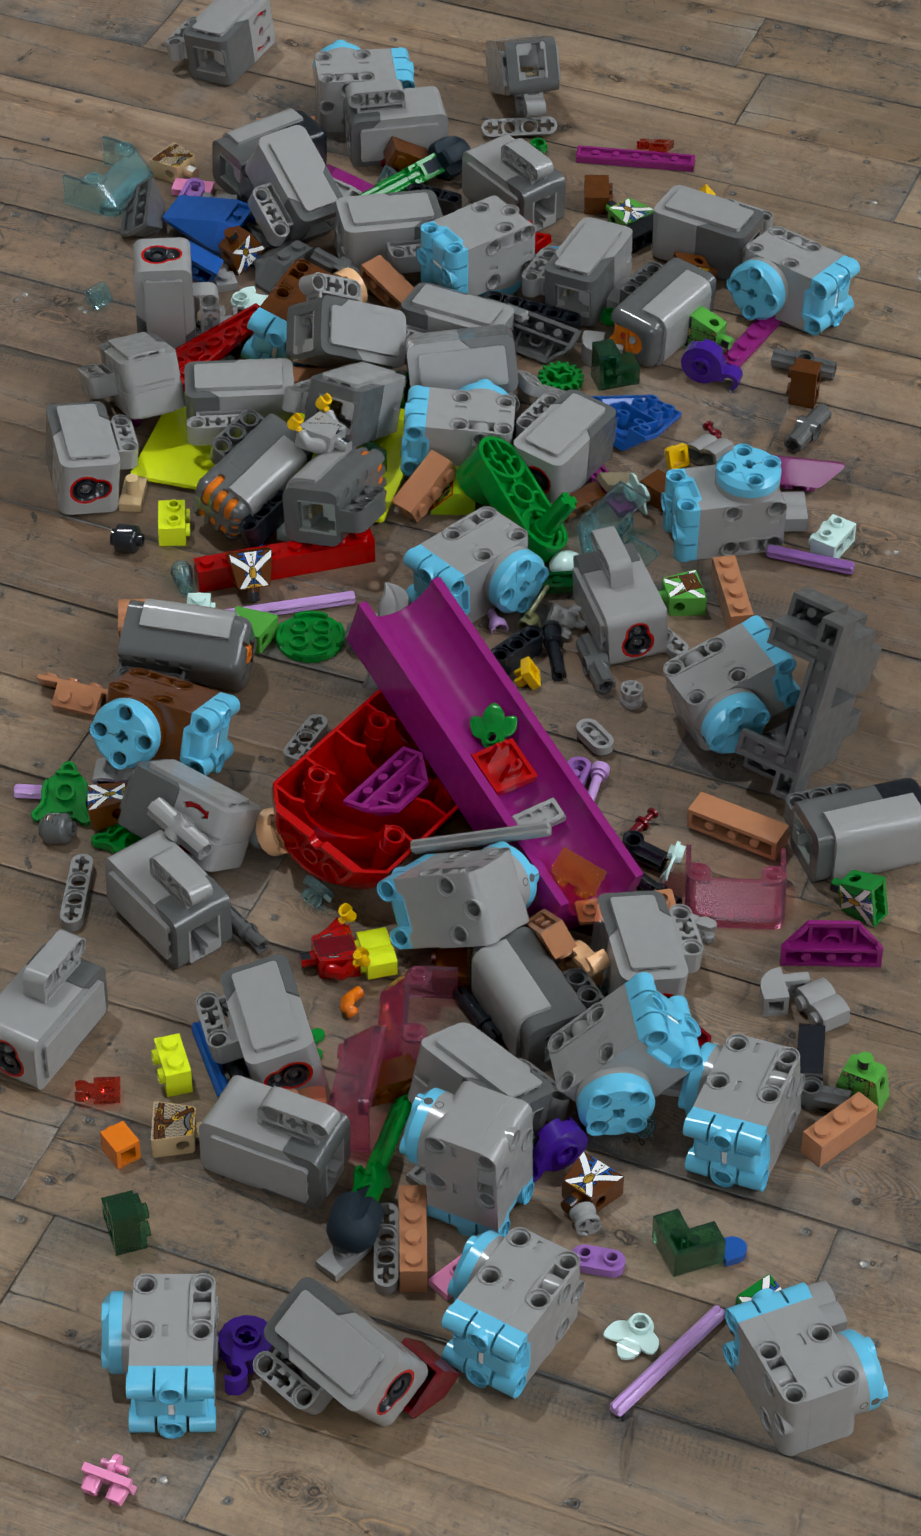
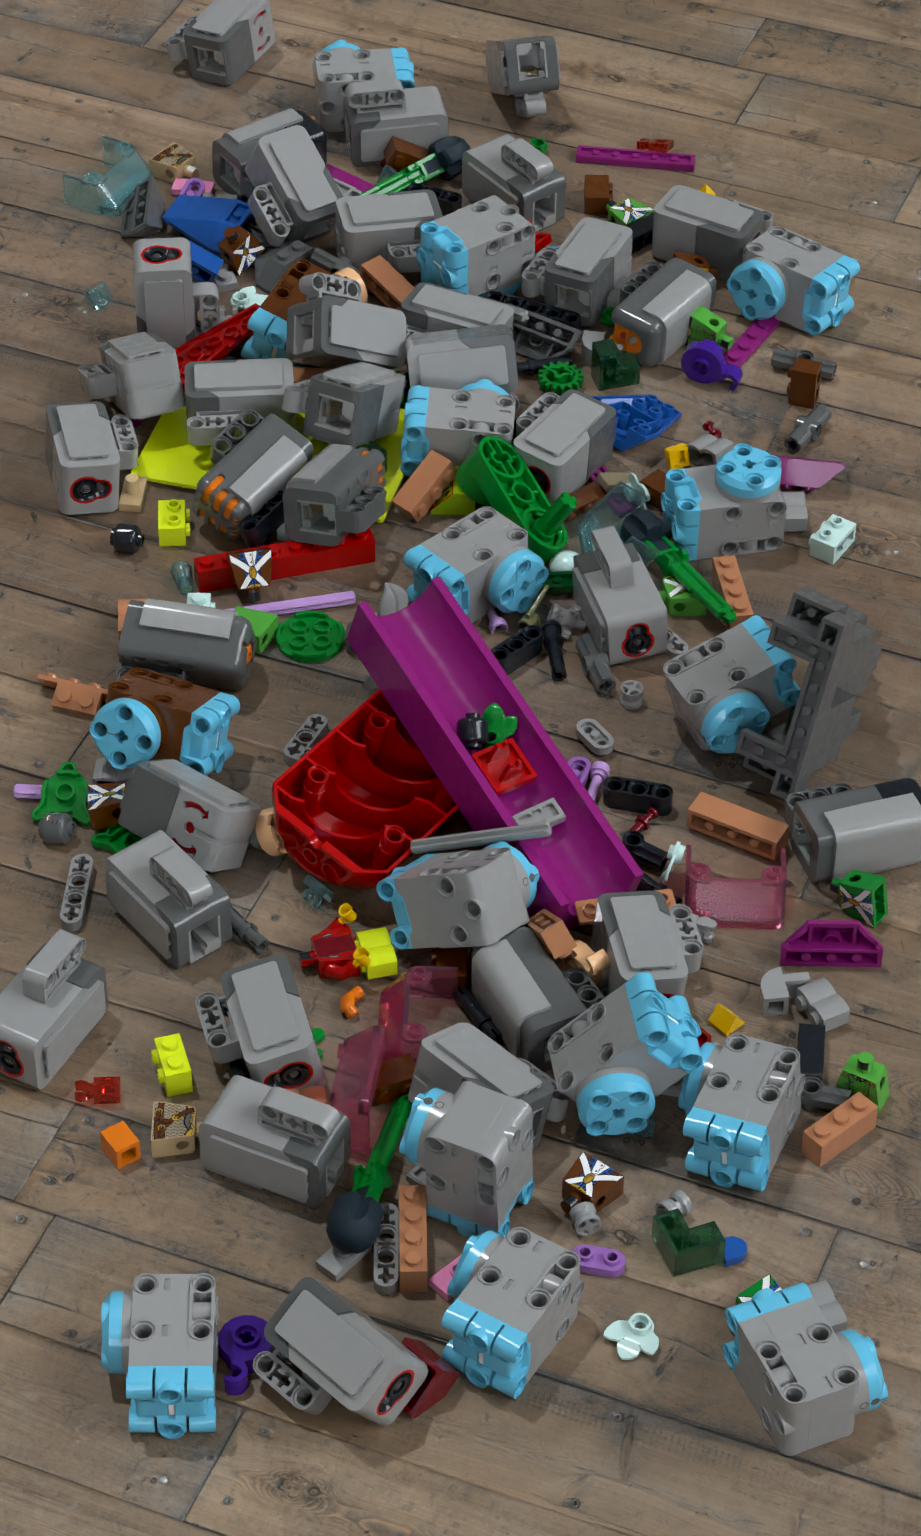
(119, 1485): bright pink hips -> none
(126, 1221): clear green brick -> none
(180, 828): light grey piece -> none
(214, 1069): blue axle -> none
(320, 432): light grey torso -> none
(391, 784): magenta wedge -> none
(473, 731): none -> black head
(518, 124): light grey beam -> none
(528, 674): yellow tile -> none
(532, 386): light grey beam -> none
(533, 366): none -> black pin
(557, 1146): dark purple piece -> none
(577, 873): clear orange bracket -> none
(637, 795): none -> black beam
(667, 1361): lavender axle -> none
(675, 562): none -> green piece
(676, 1199): none -> light grey wheel
(724, 1020): none -> yellow slope
(810, 559): medium lavender axle -> none

